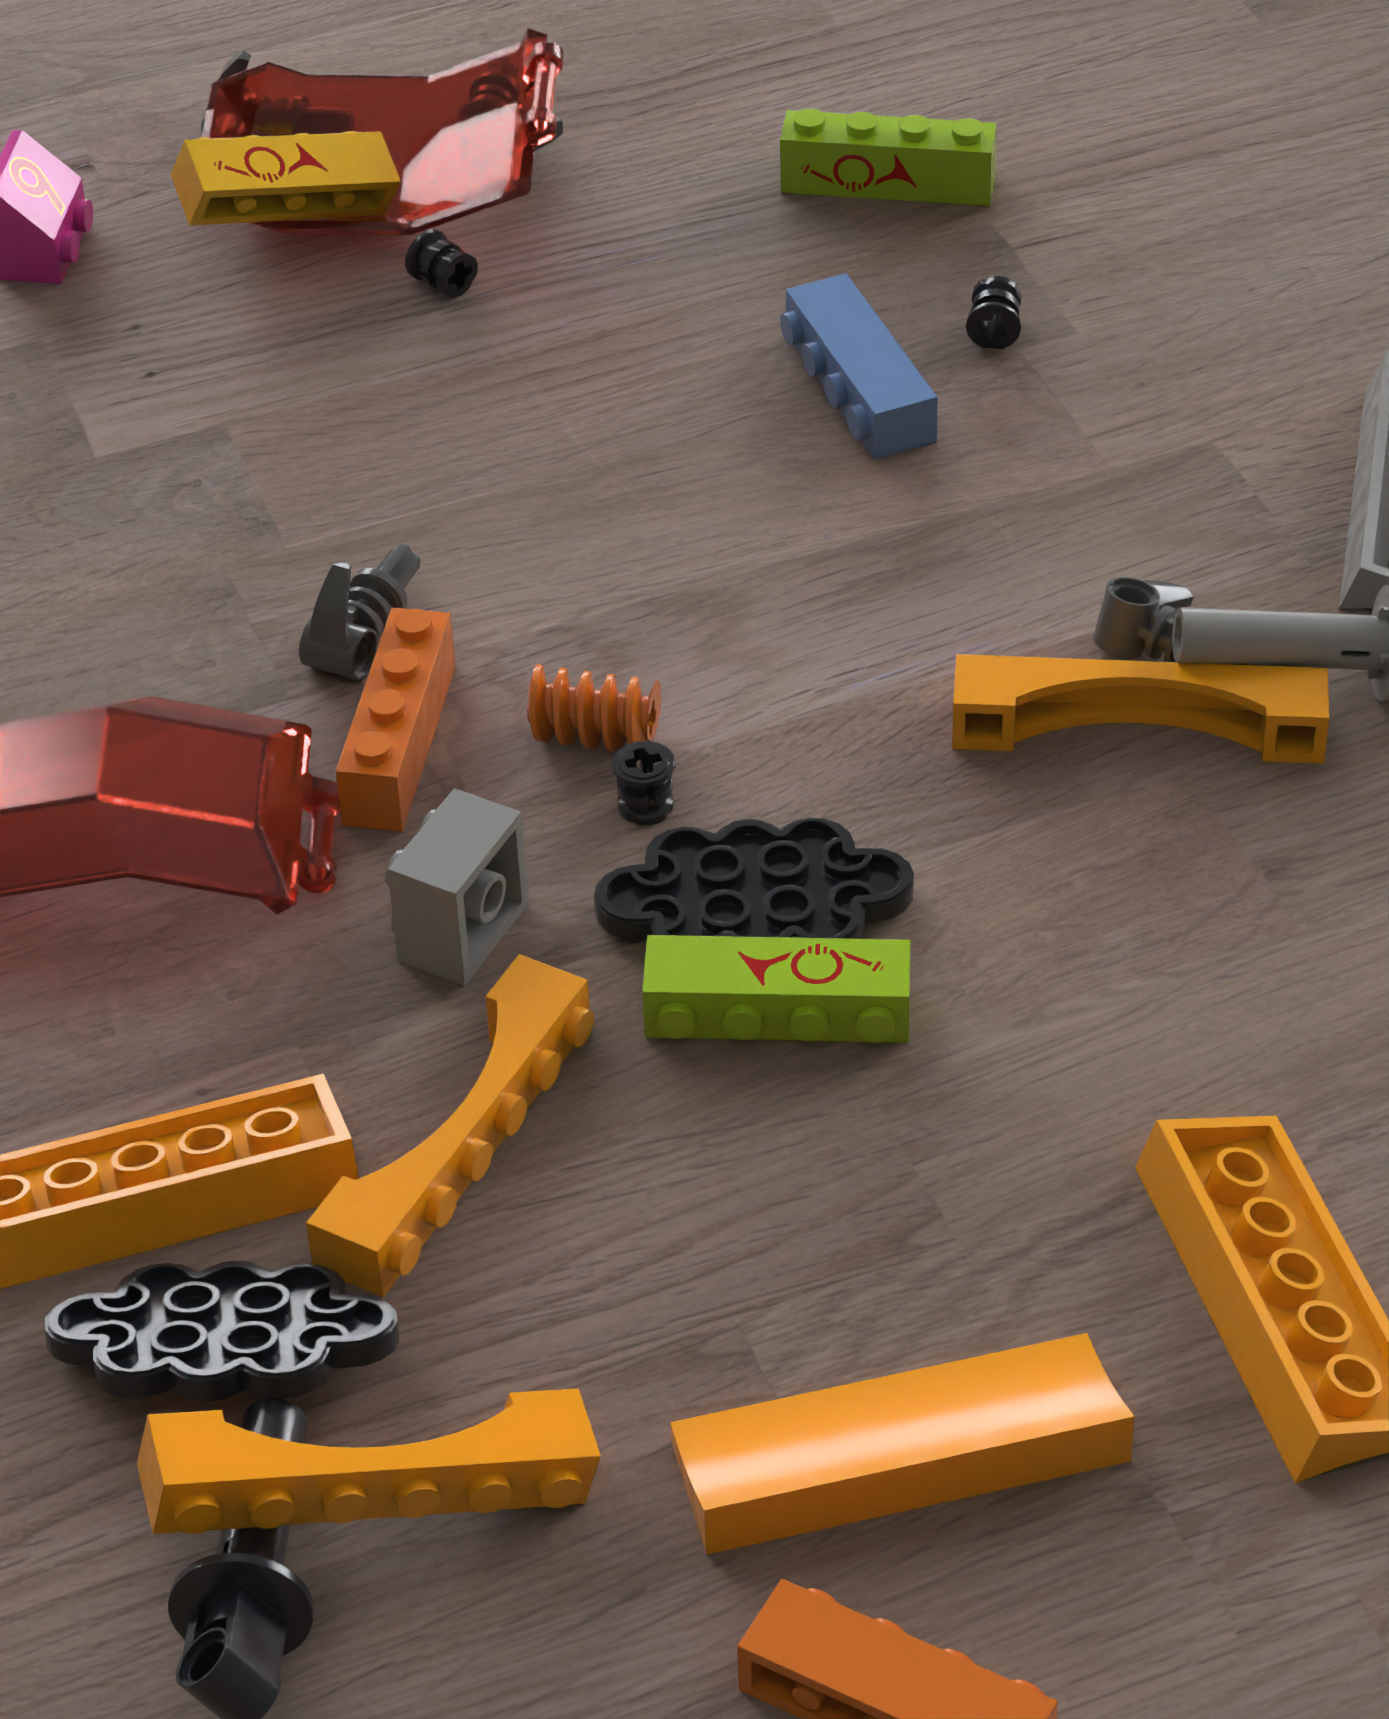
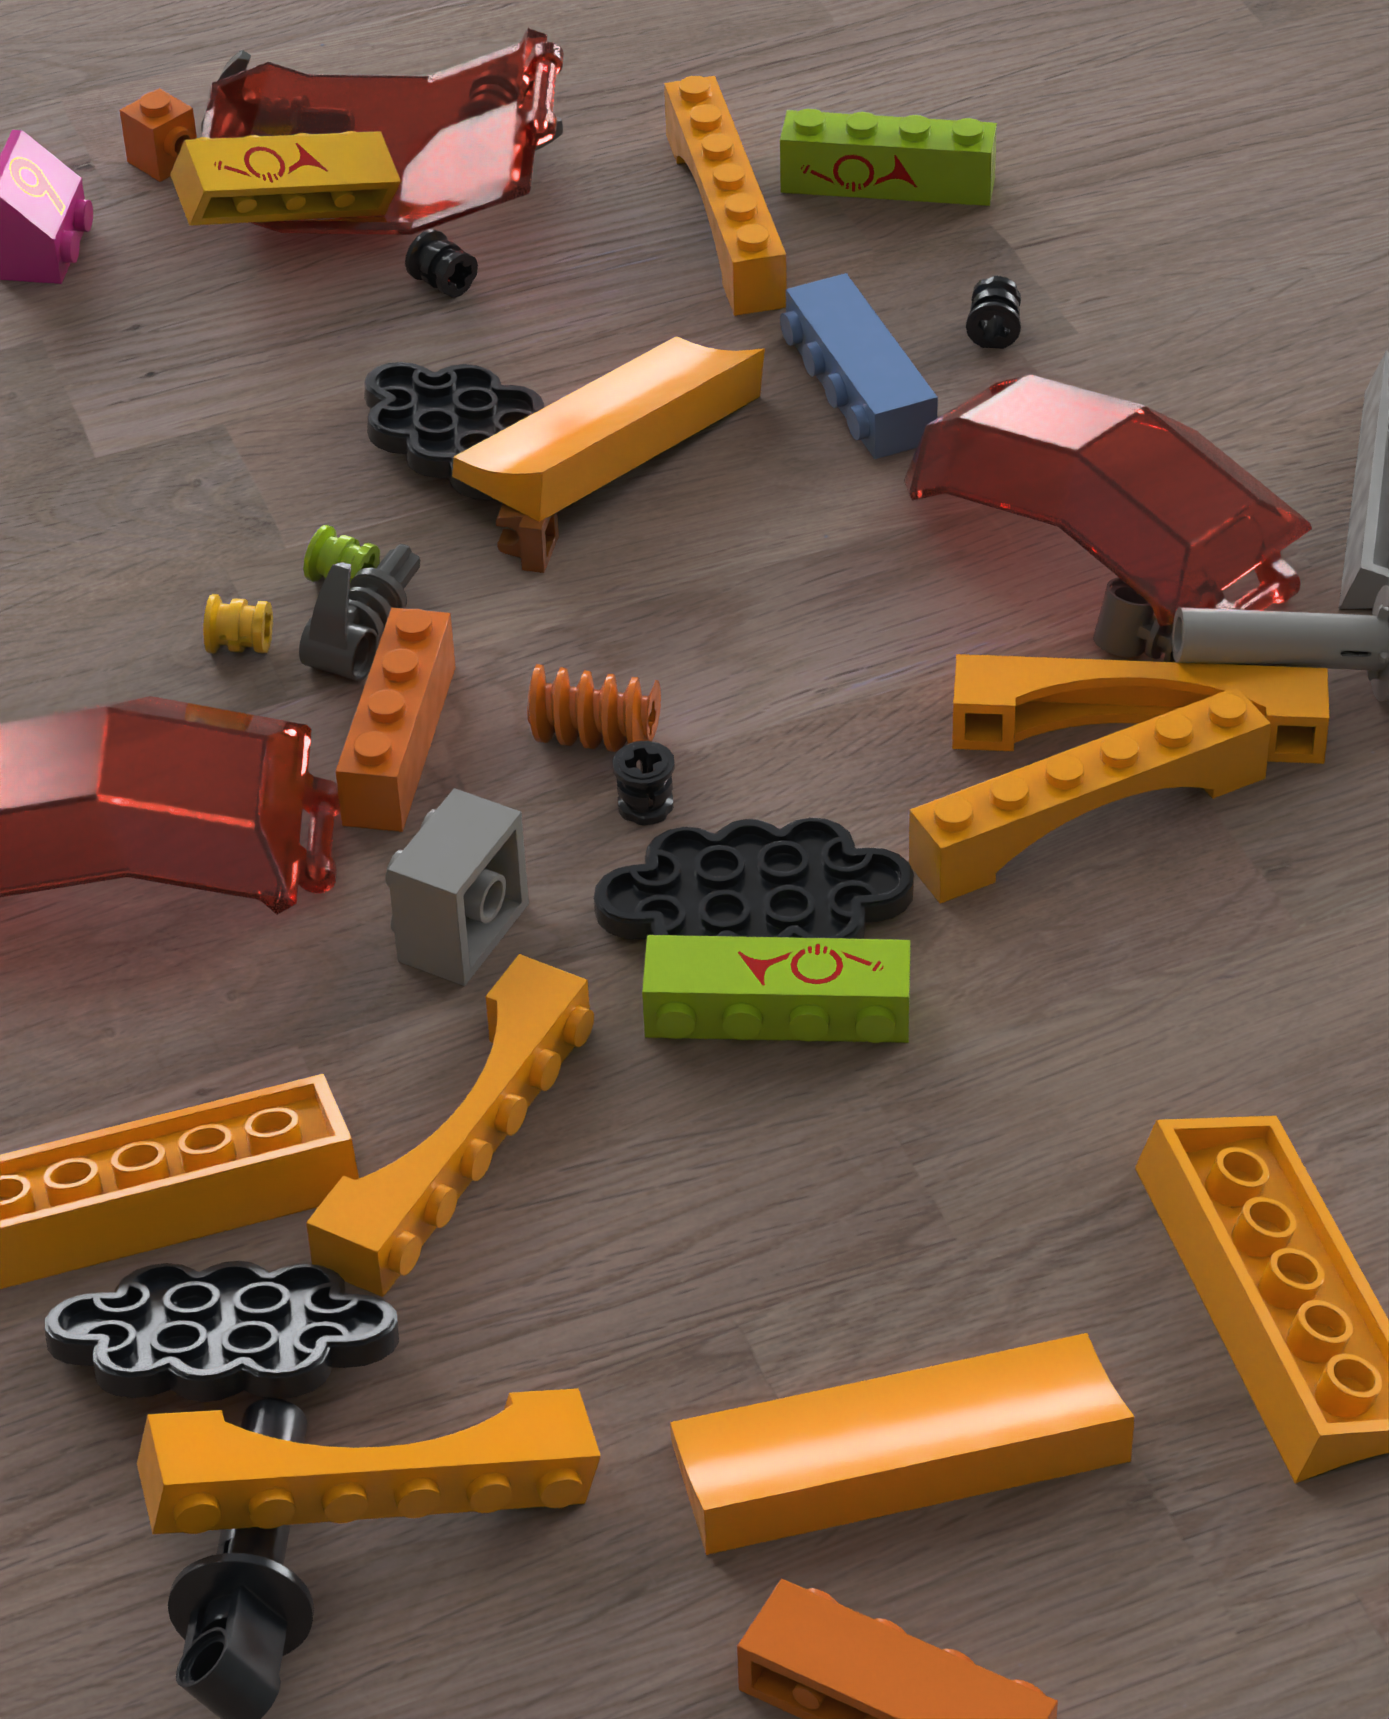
(156, 131): none -> orange brick
(237, 625): none -> yellow bush
(327, 550): none -> lime bush
(441, 414): none -> black plate
(531, 539): none -> dark orange tile
(610, 426): none -> light orange arch
(739, 219): none -> light orange arch
(976, 831): none -> light orange arch
(1122, 484): none -> clear red windscreen

